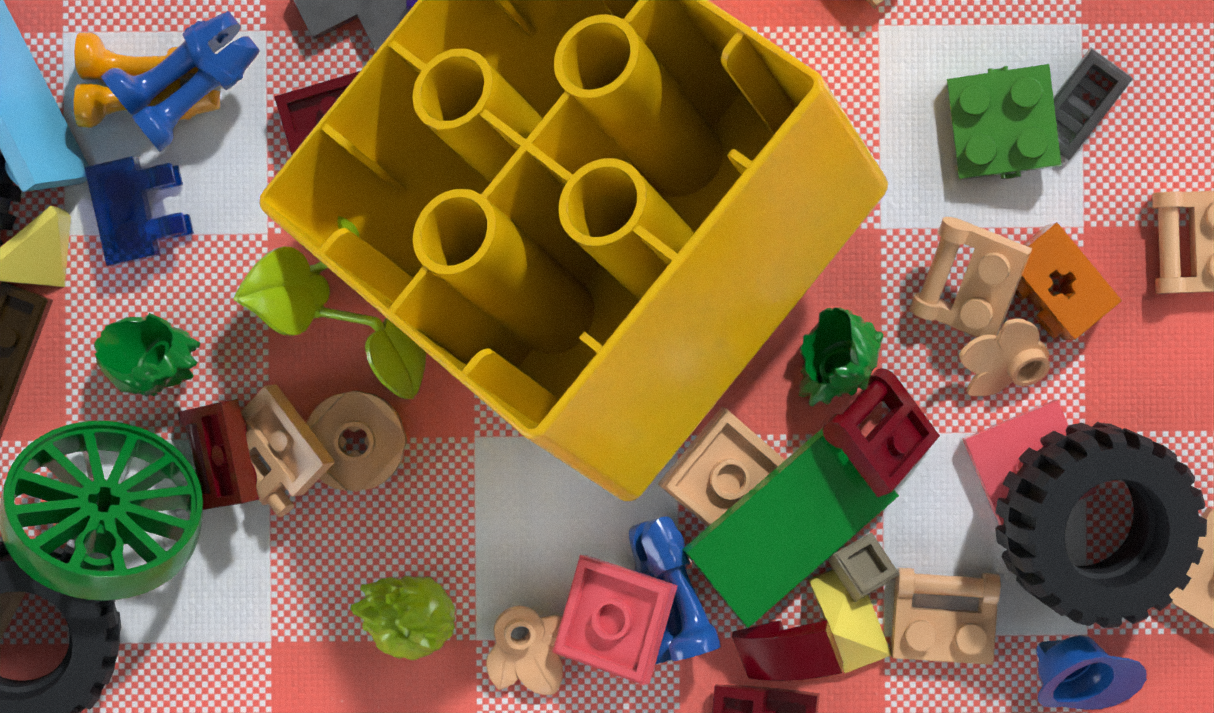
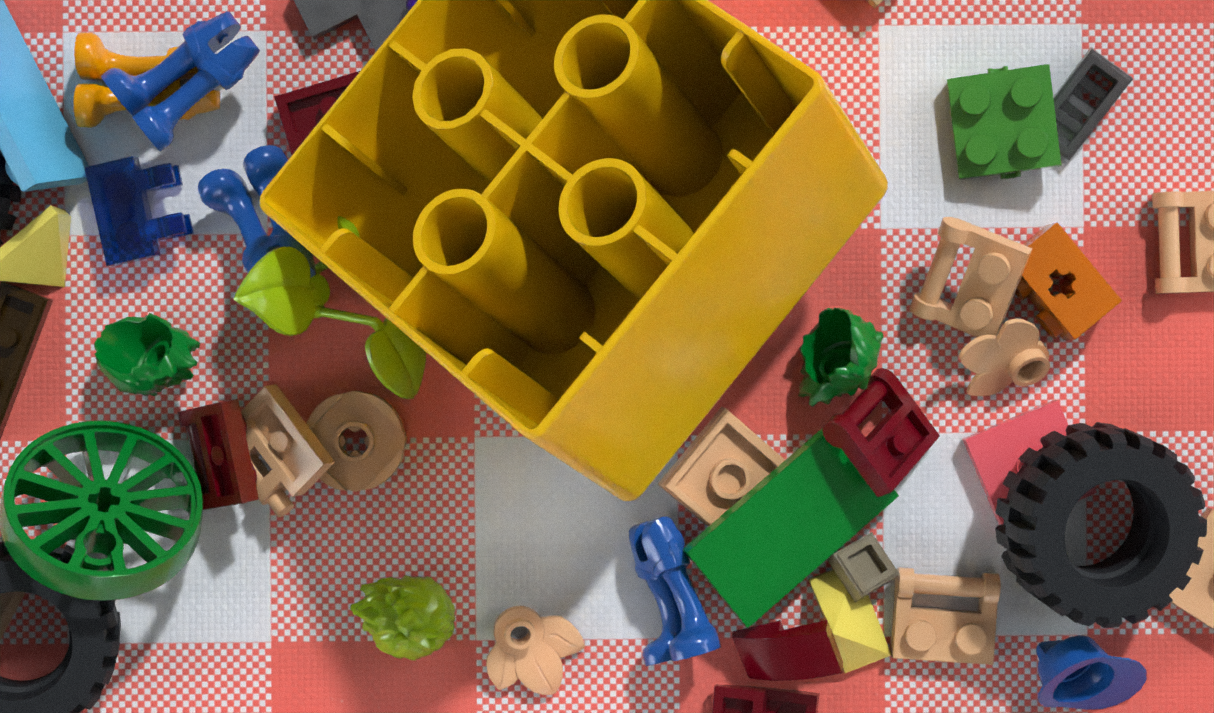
(228, 193): none -> blue piece
(615, 619): coral plate -> none

